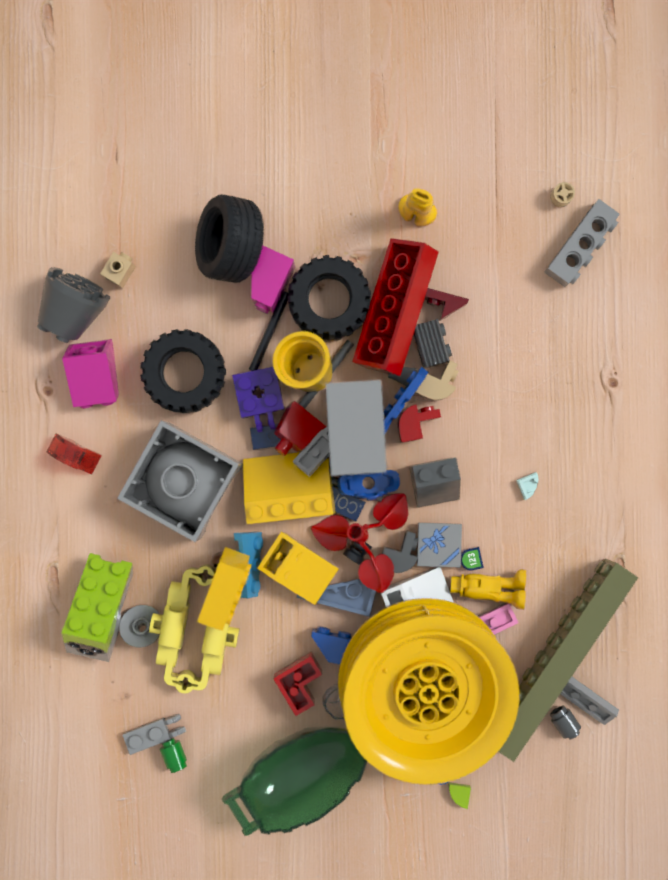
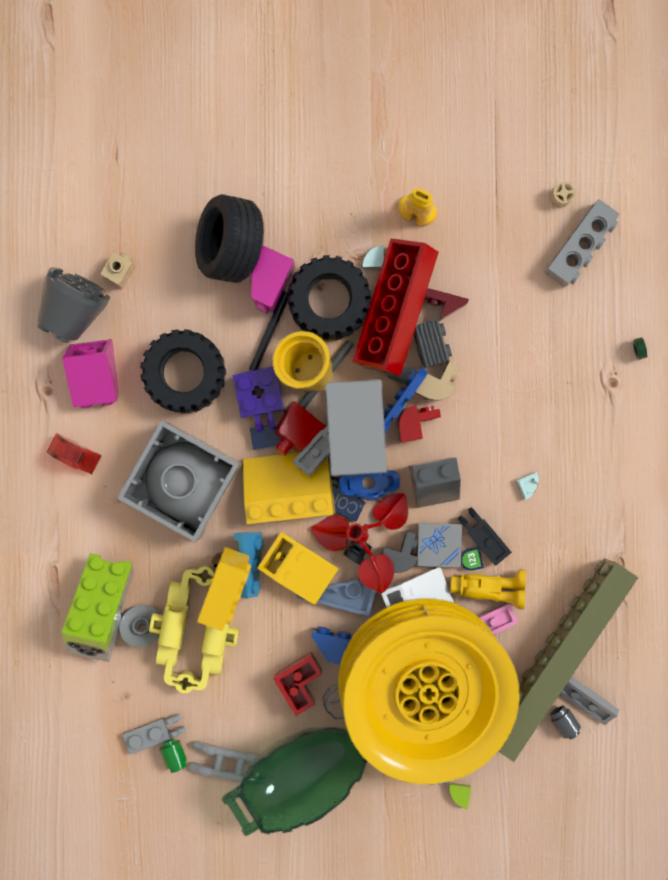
(220, 753): none -> light grey piece
(374, 258): none -> light aqua tile
(486, 538): none -> black hinge
(640, 348): none -> dark green tile

